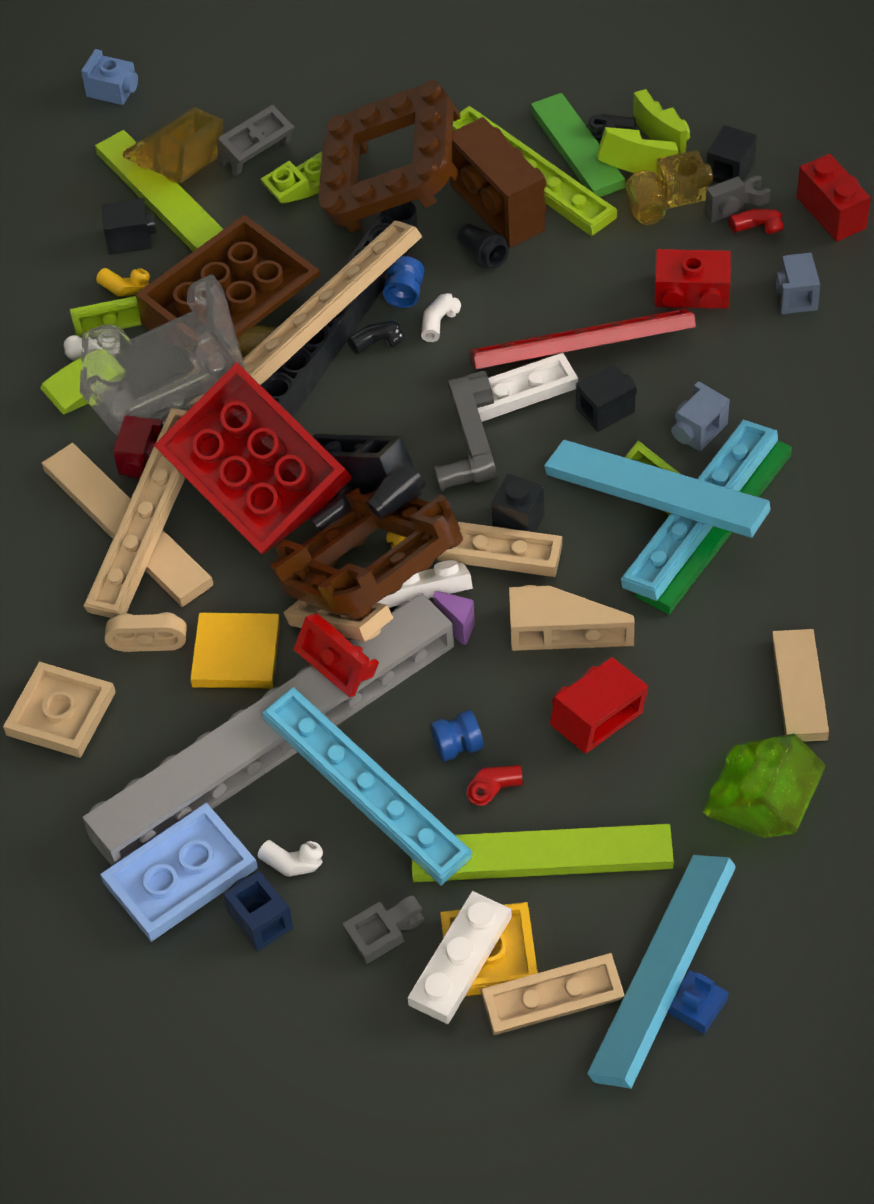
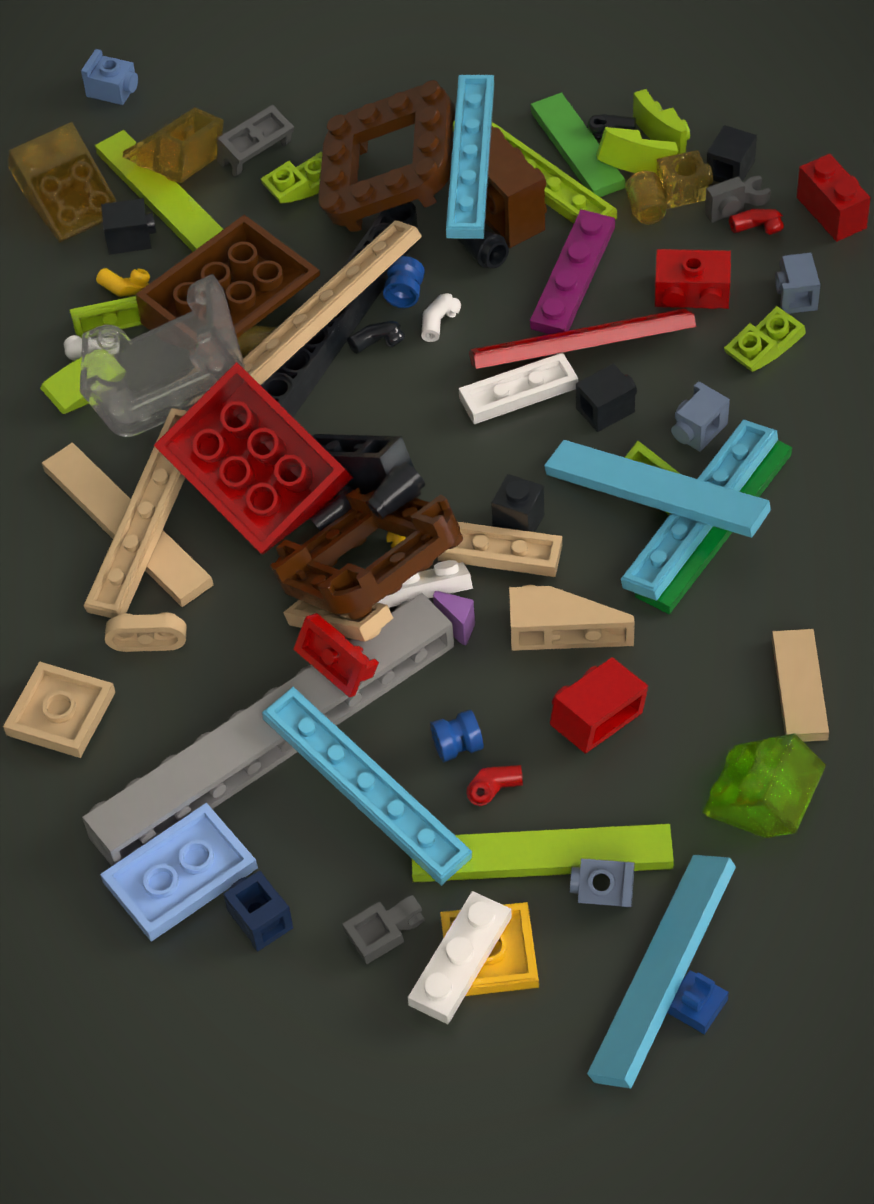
(61, 181): none -> clear yellow slope
(135, 444): dark red brick -> none
(235, 650): yellow tile -> none
(294, 863): white arm -> none
(468, 395): dark grey beam -> none
(470, 157): none -> medium azure tile
(552, 994): tan plate -> none
(572, 273): none -> magenta plate
(621, 882): none -> sand blue brick
(767, 341): none -> lime slope

